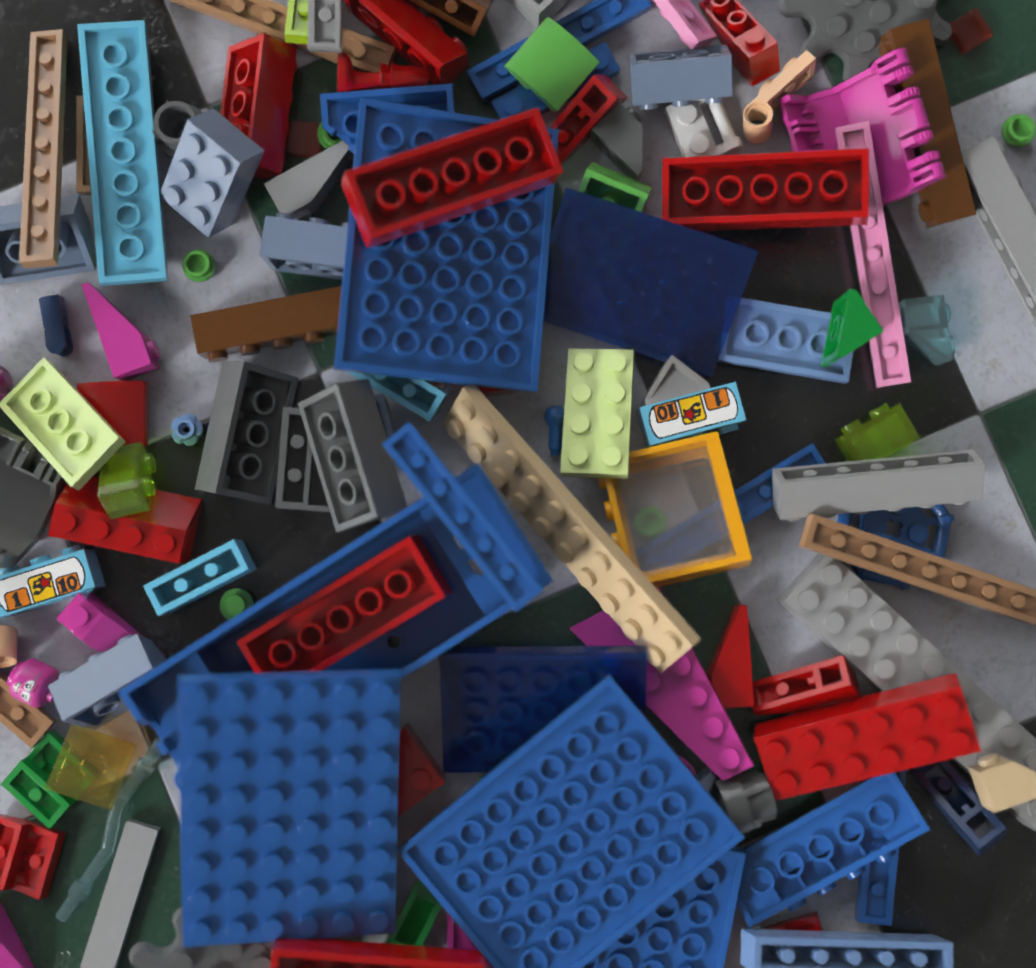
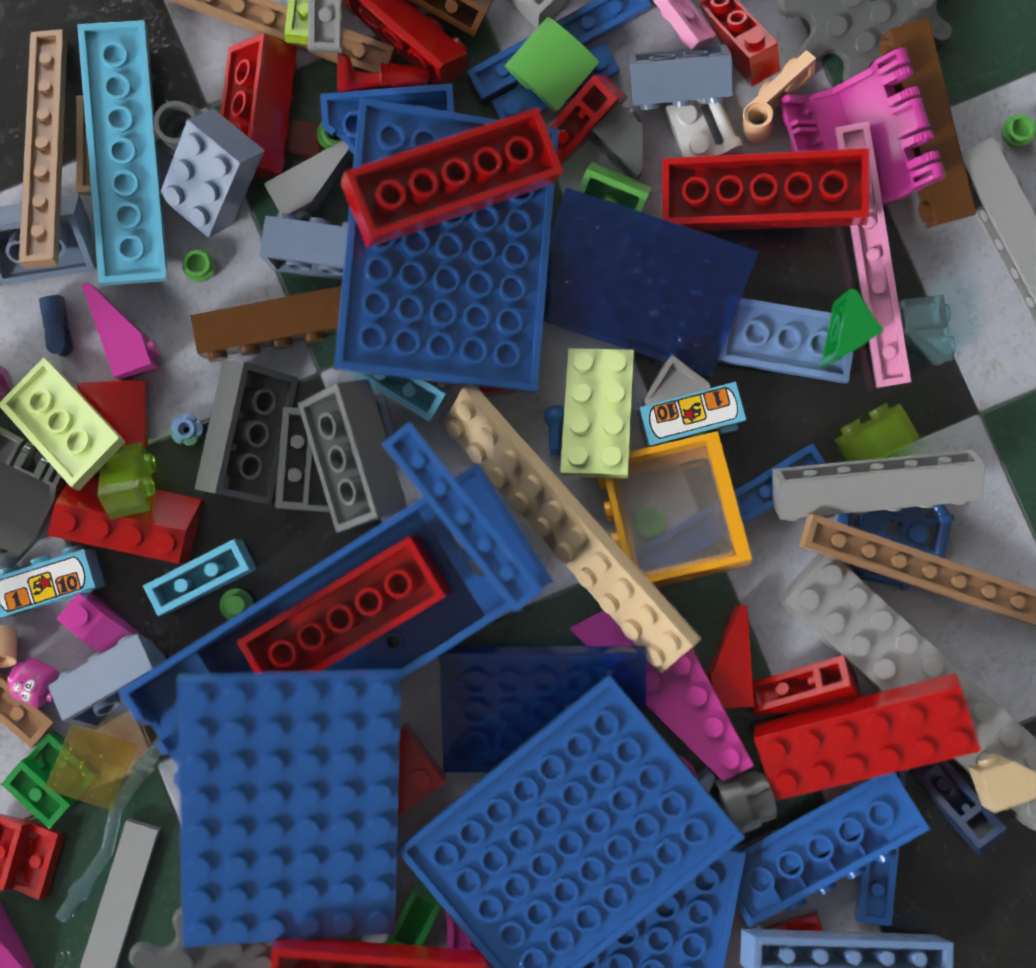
(970, 31): clear red tile -> none

